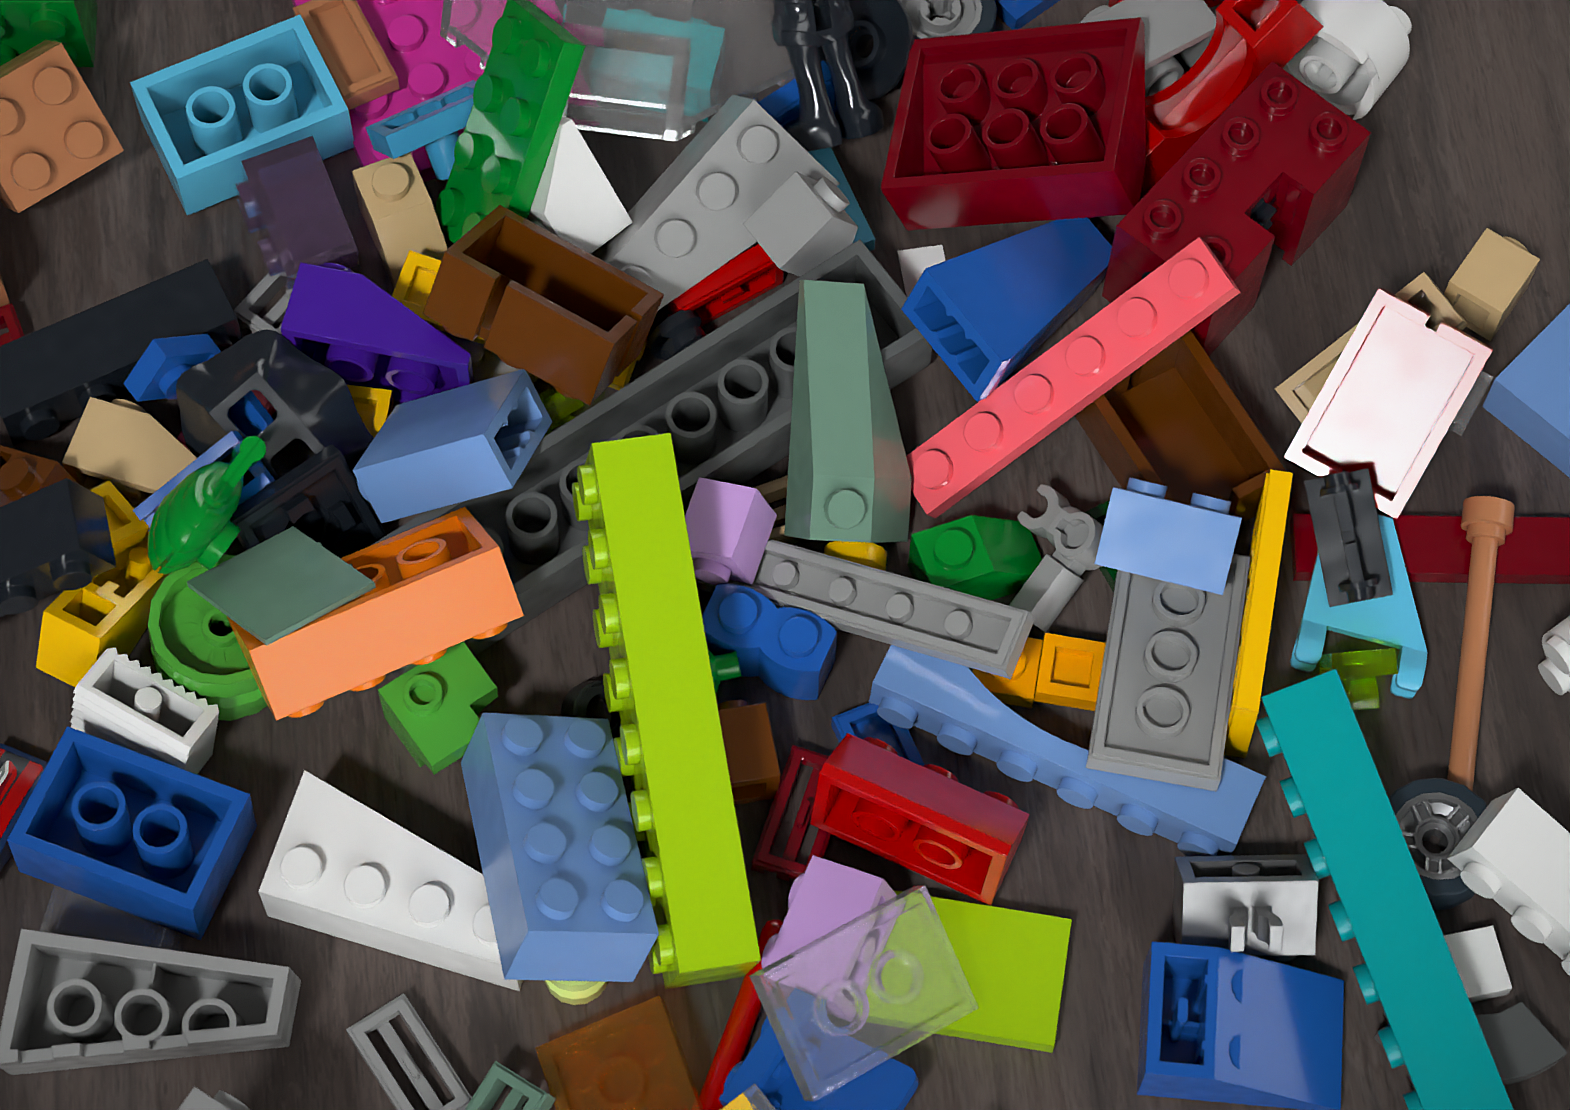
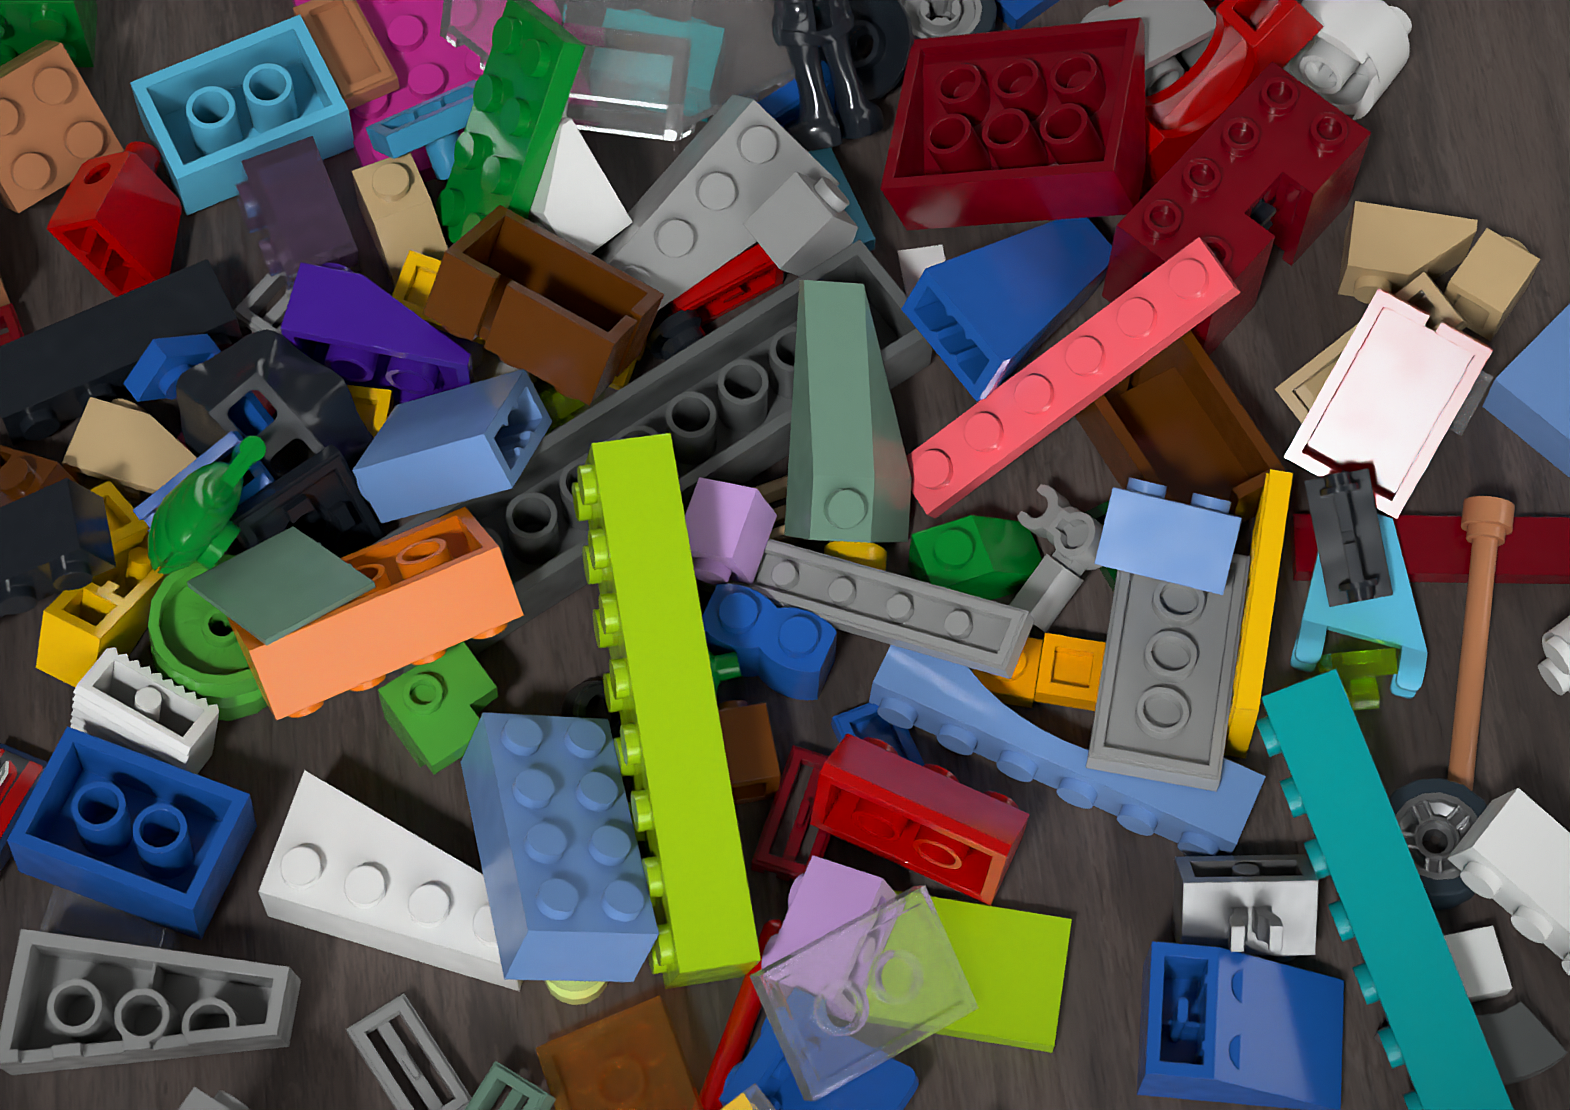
(120, 219): none -> red torso
(1396, 245): none -> tan slope

